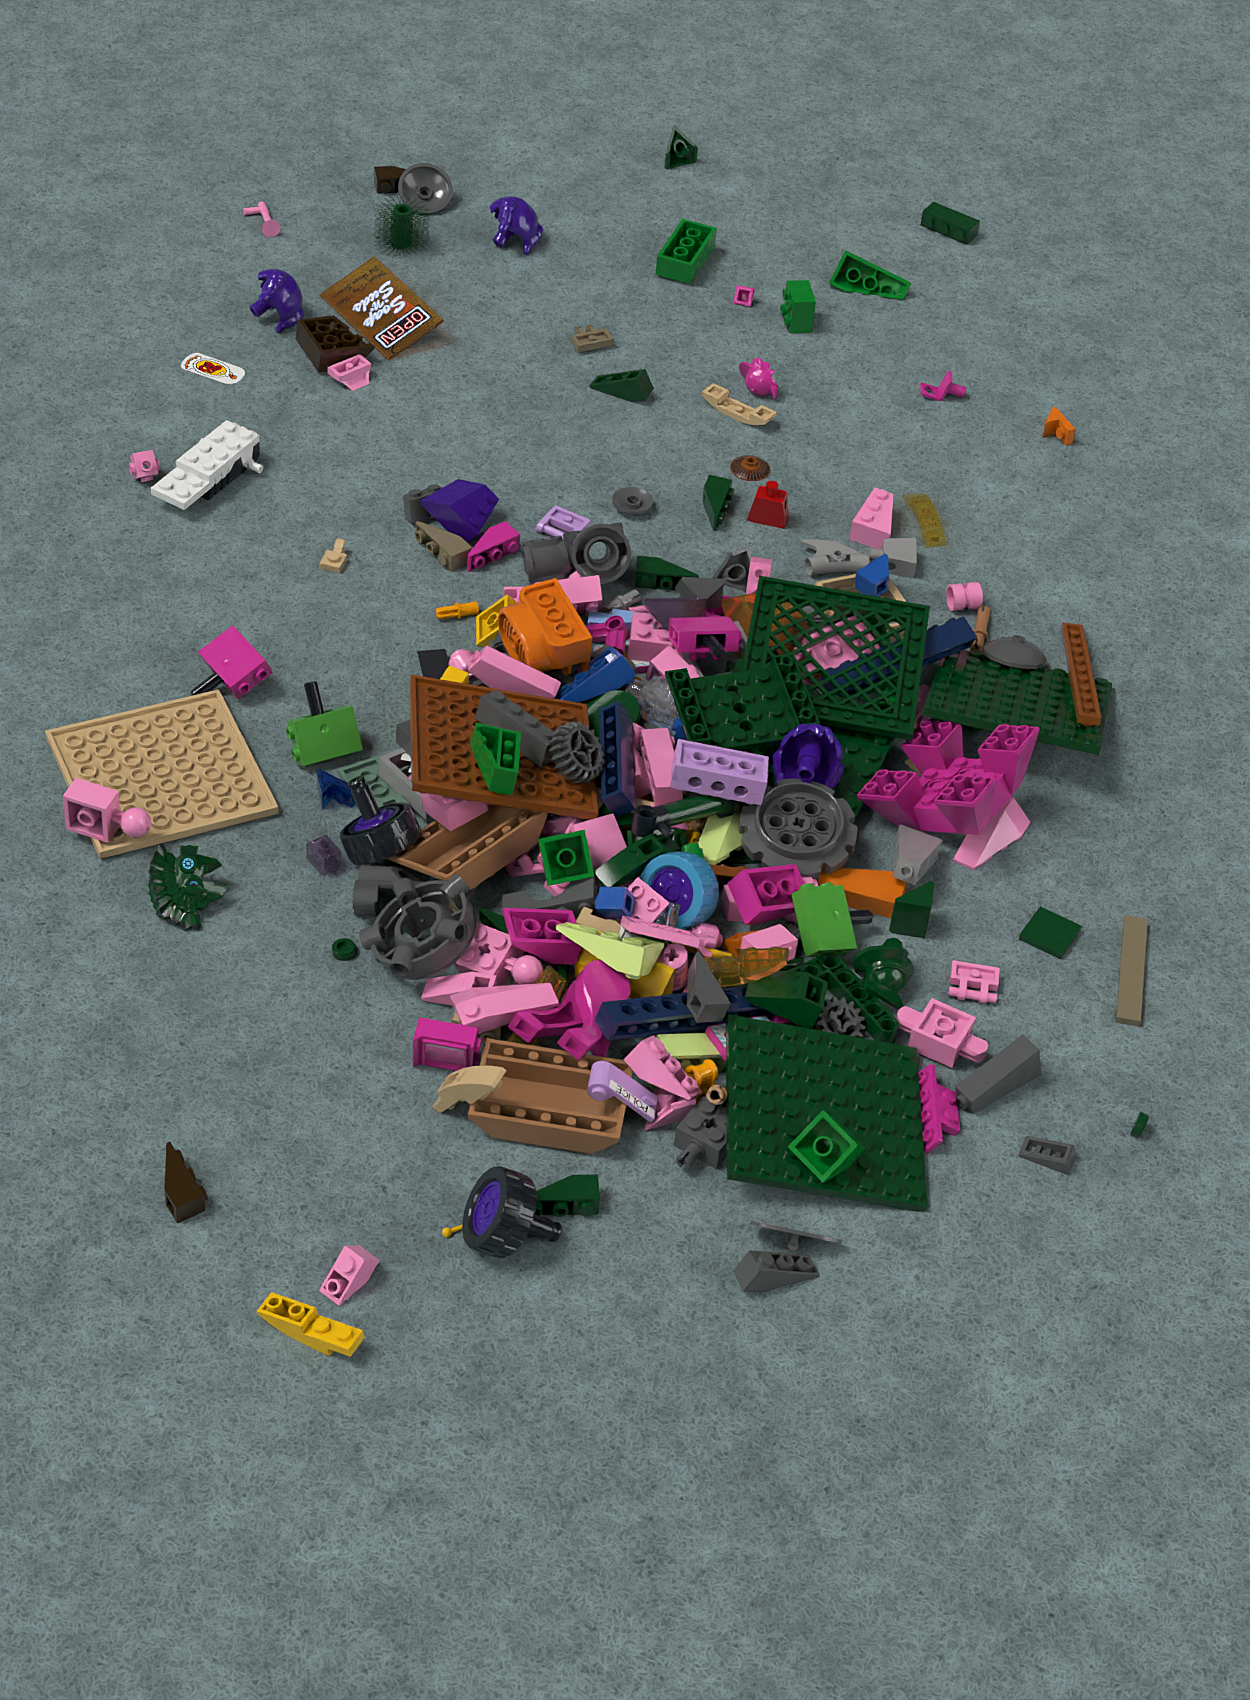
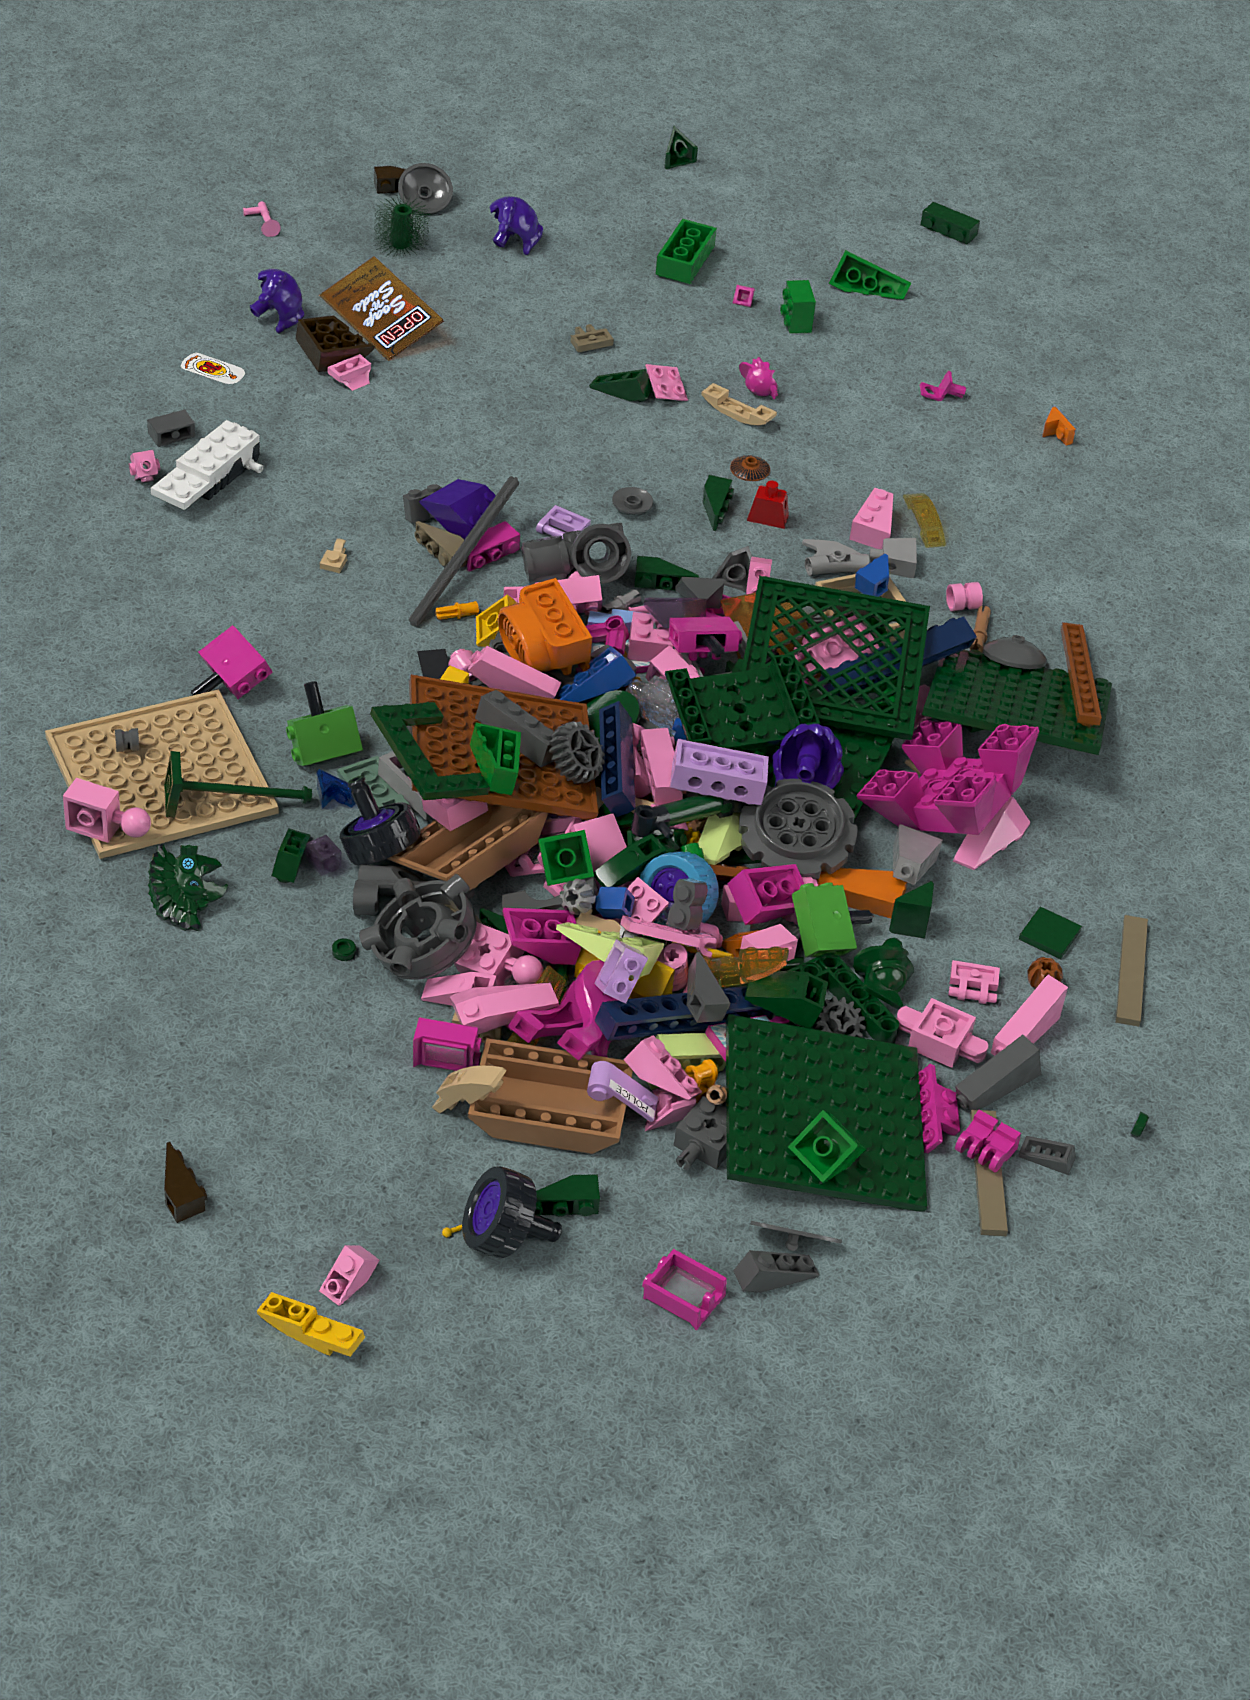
(127, 740): none -> dark grey wheel
(171, 428): none -> dark grey brick
(175, 784): none -> dark green tile
(290, 856): none -> dark green slope
(392, 724): none -> dark green plate
(463, 551): none -> dark grey axle
(579, 904): none -> light grey piece
(619, 965): none -> lavender window
(666, 382): none -> bright pink hinge
(685, 1288): none -> dark pink window
(688, 901): none -> dark grey brick
(990, 1194): none -> dark tan tile
(998, 1142): none -> dark pink legs
(1035, 1015): none -> bright pink slope
(1041, 968): none -> dark orange piece

